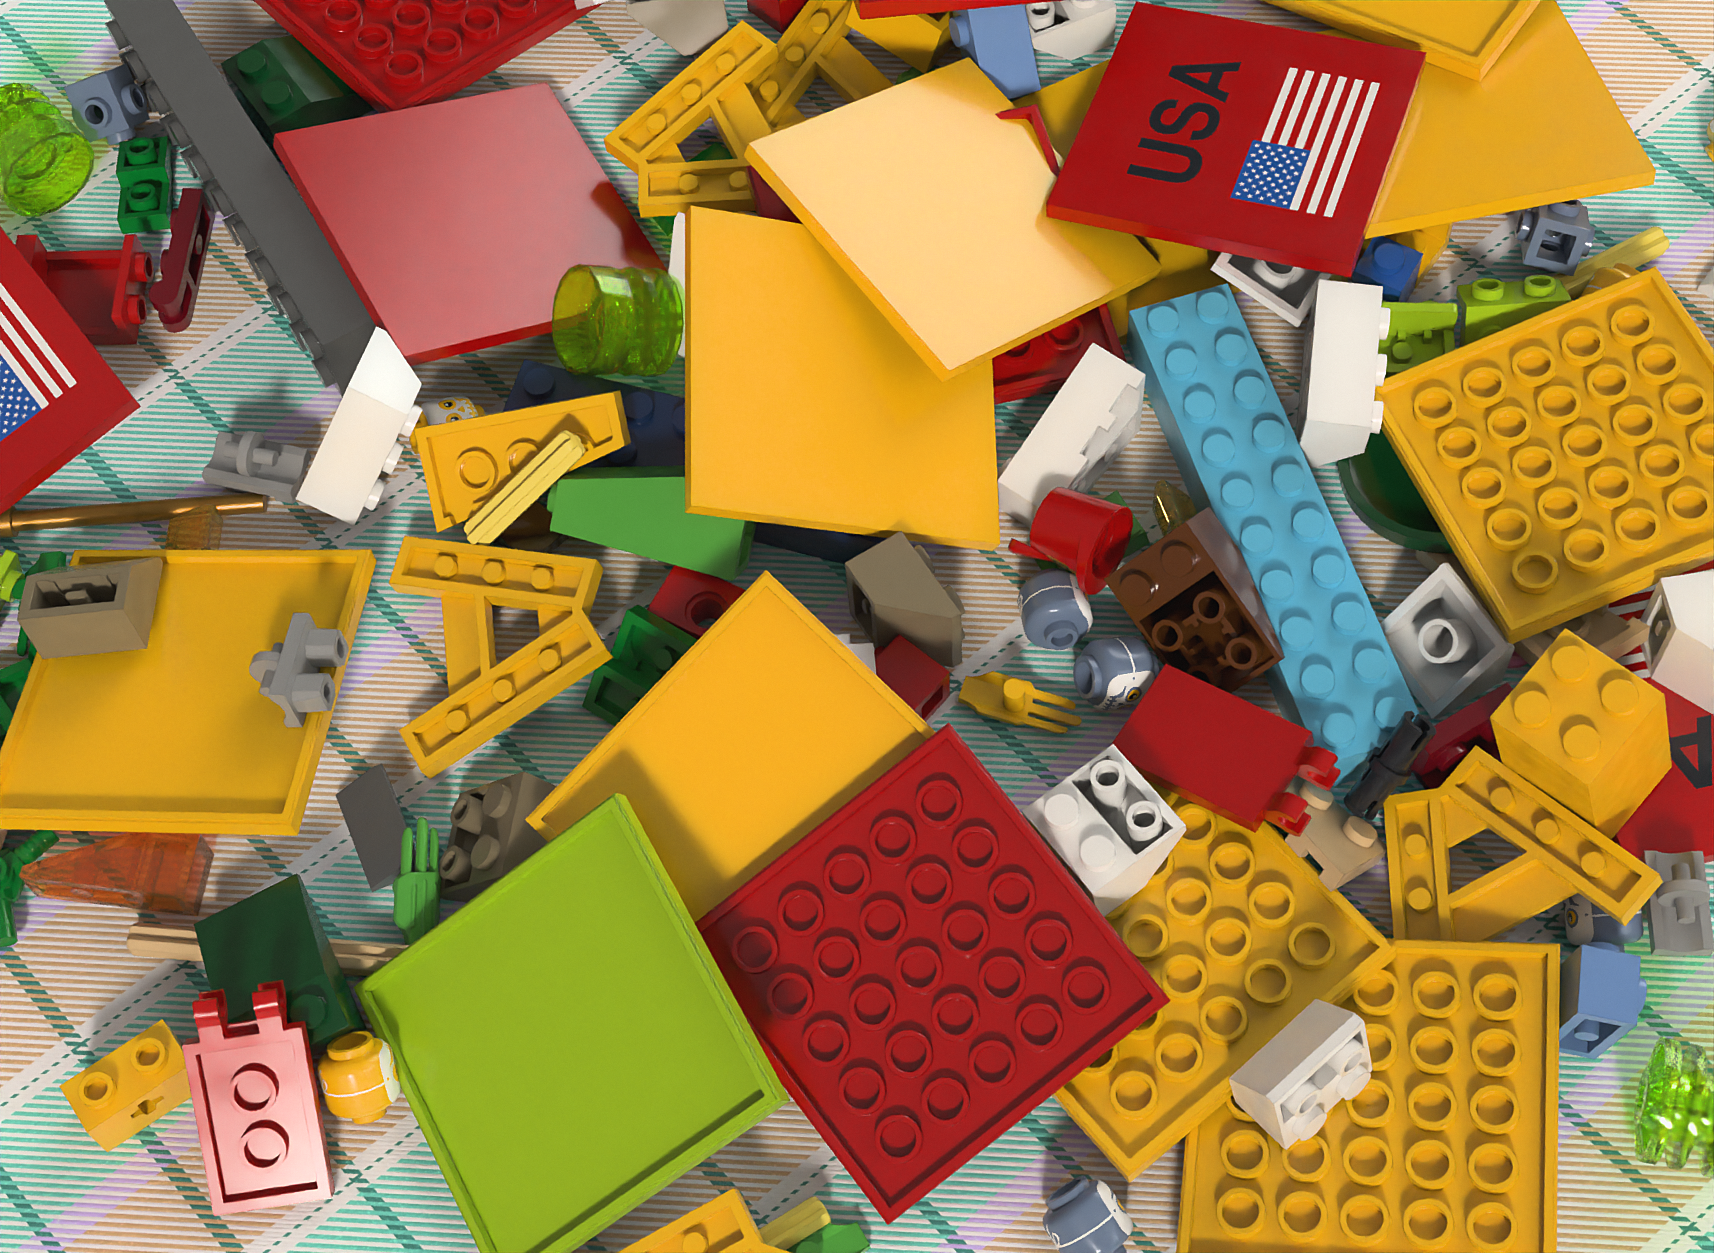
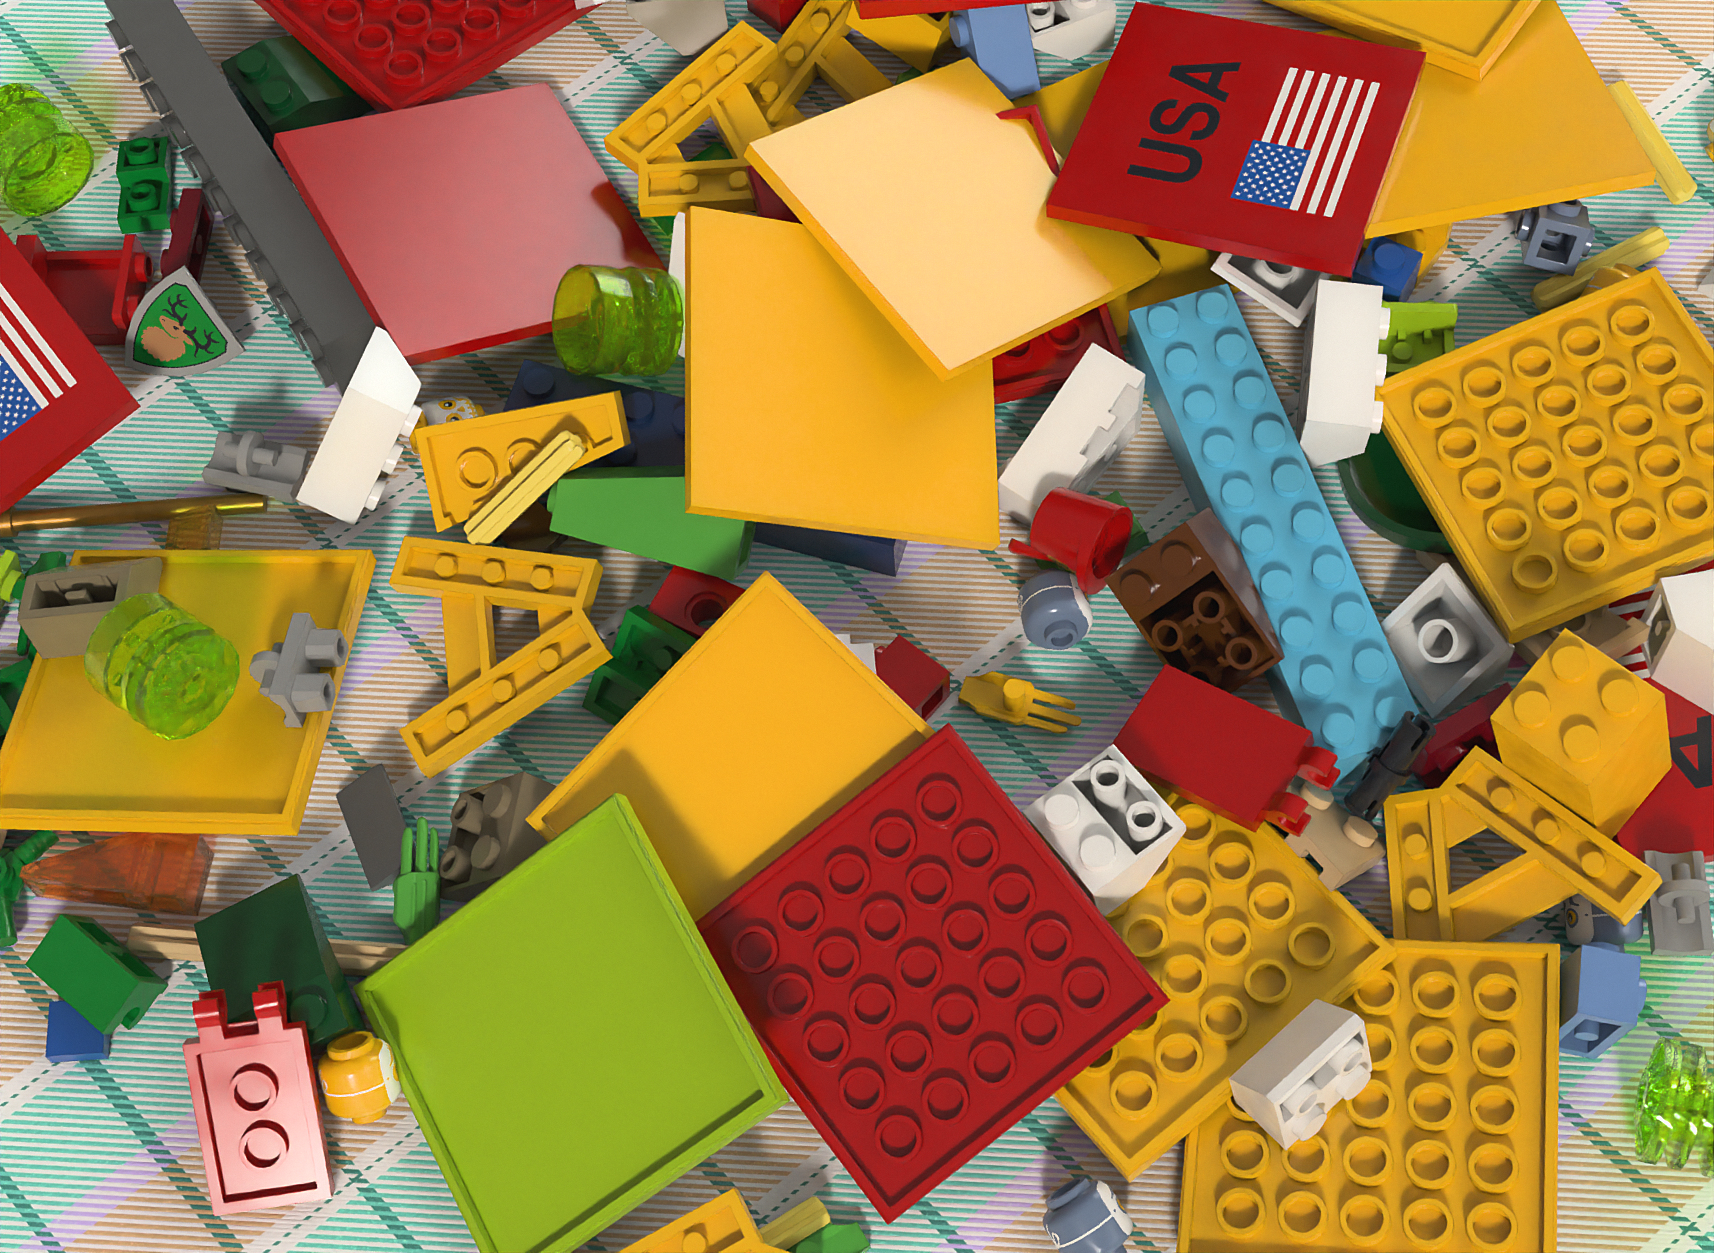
(72, 1036): none -> blue tile
(95, 973): none -> green hinge
(108, 105): sand blue brick -> none
(130, 1086): yellow brick -> none
(161, 666): none -> clear neon green wheel
(179, 330): none -> shield
(897, 594): dark tan slope -> none
(1115, 672): sand blue head -> none
(1171, 506): clear yellow slope -> none
(1496, 305): lime bracket -> none
(1670, 171): none -> light yellow axle

